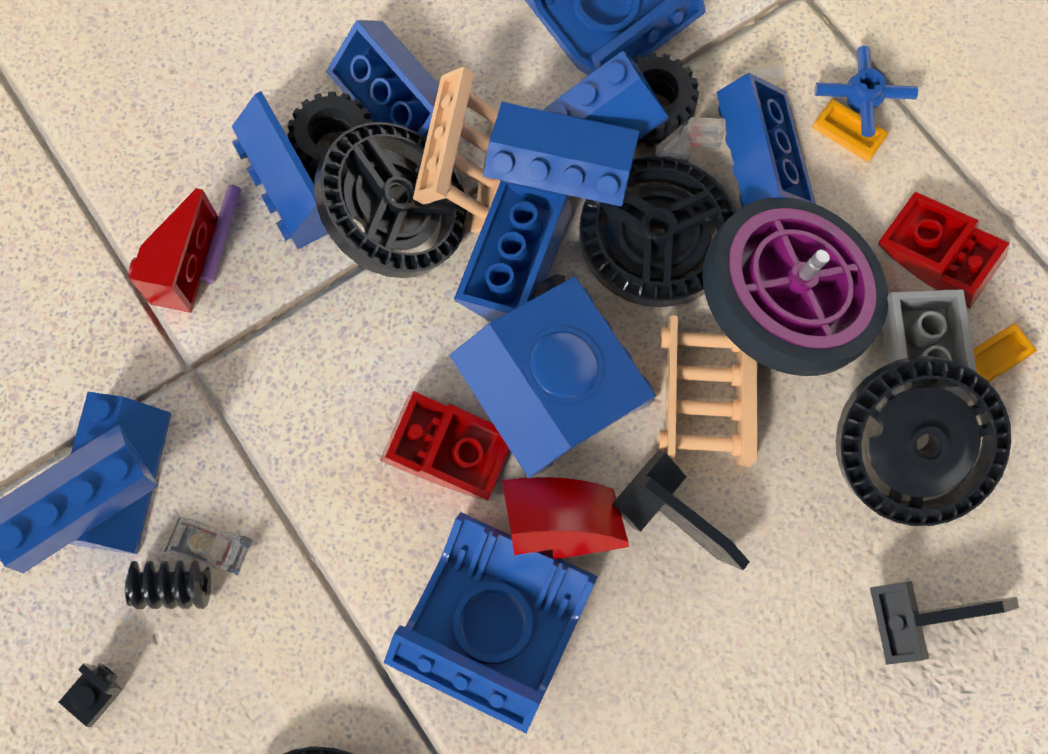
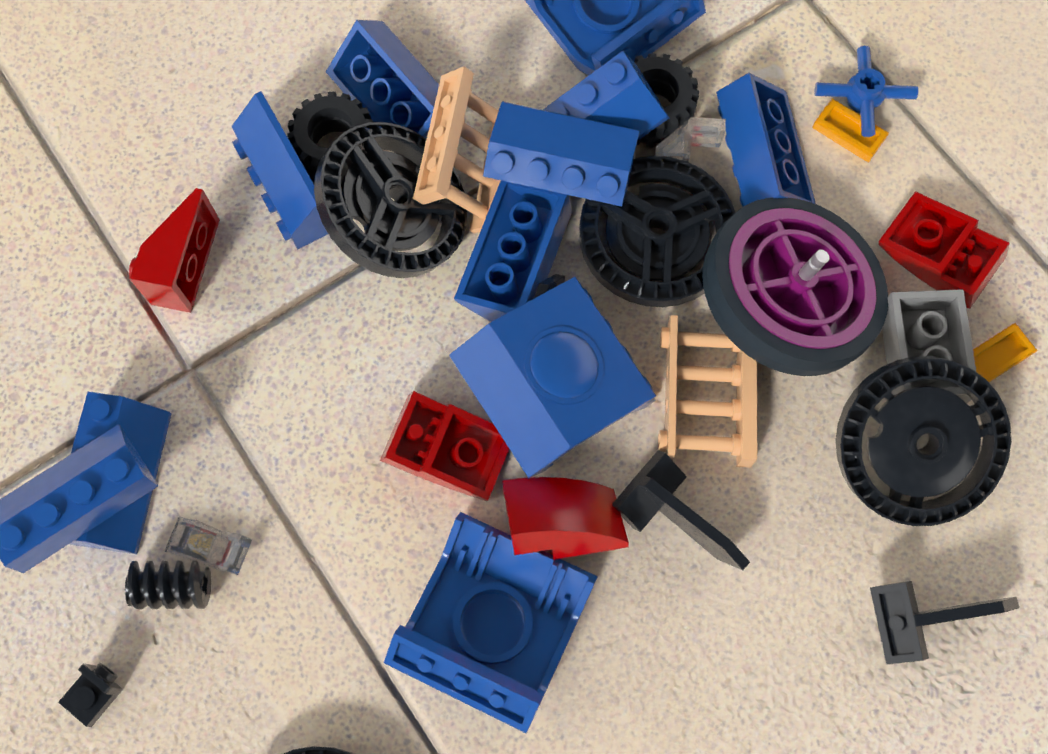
(220, 234): medium lavender bar -> none

